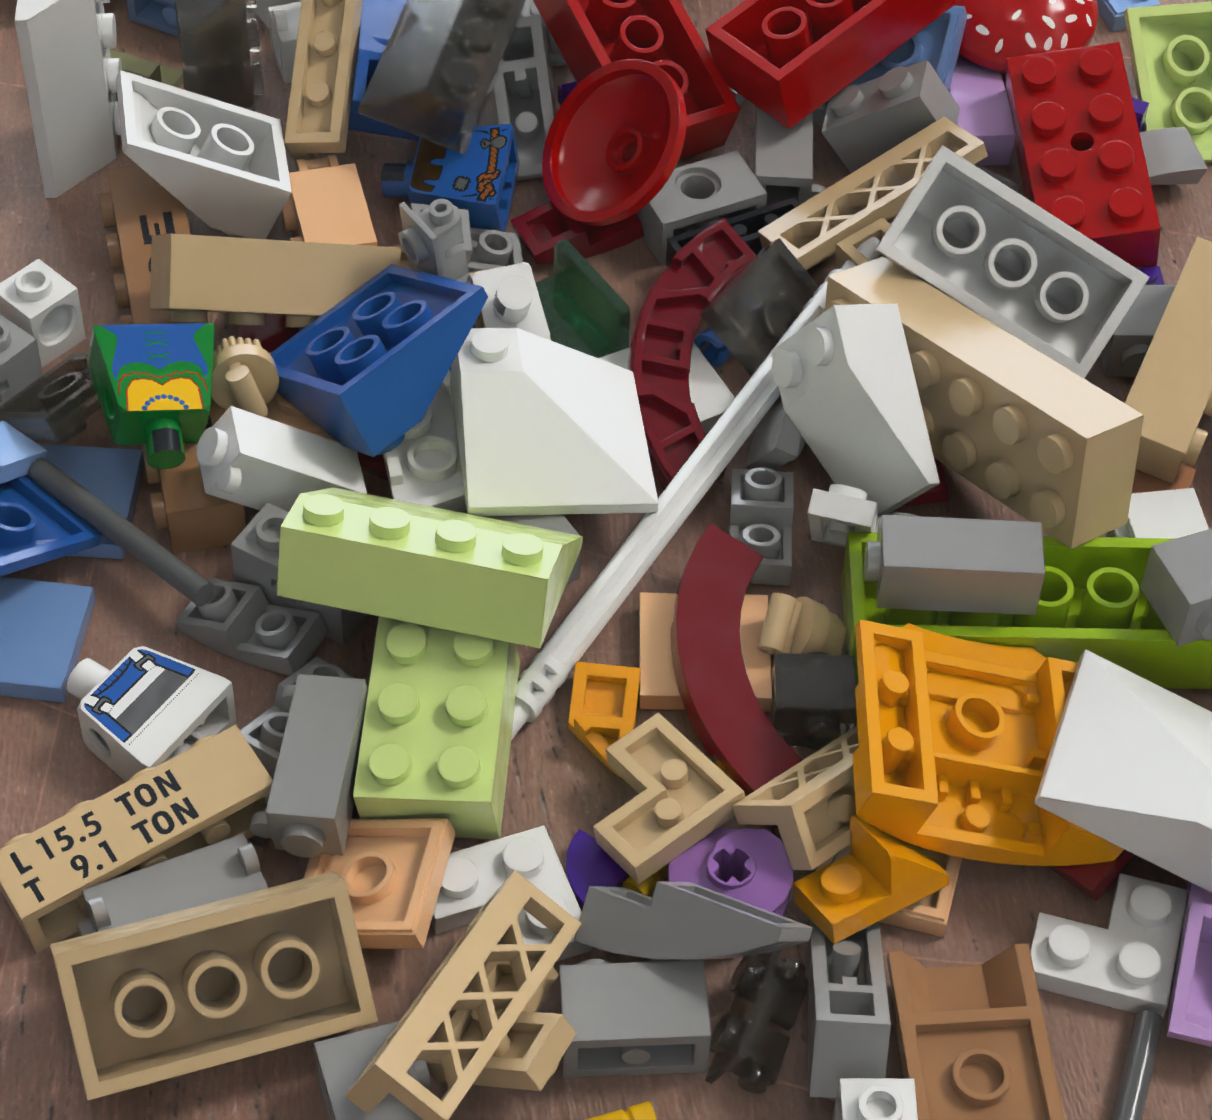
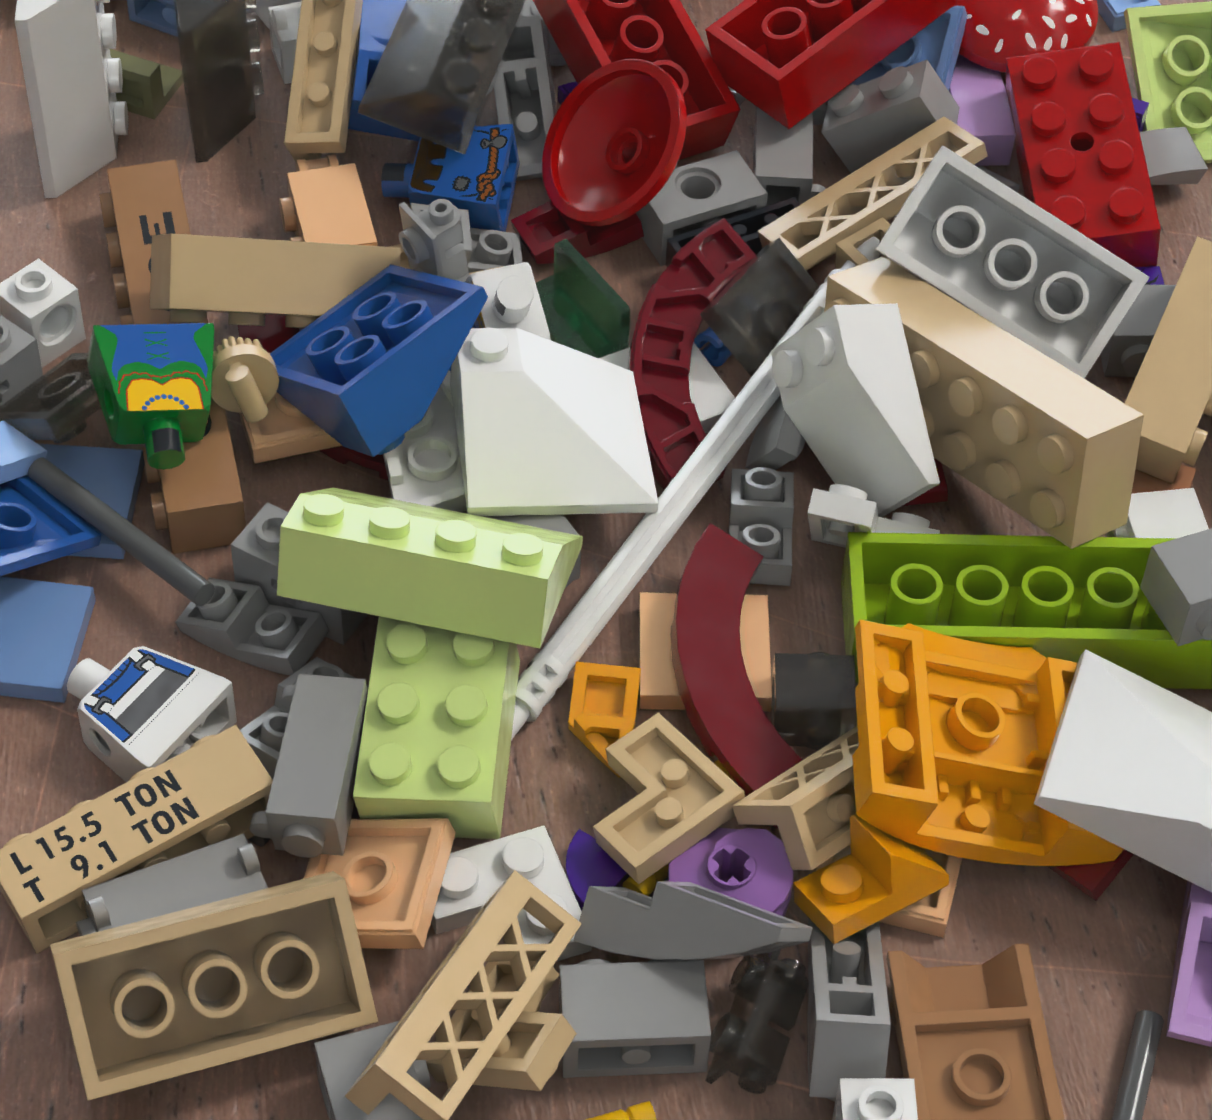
(207, 154): white slope -> none
(271, 462): white brick -> none
(800, 627): tan piece -> none
(956, 564): light grey brick -> none
(1120, 965): white plate -> none

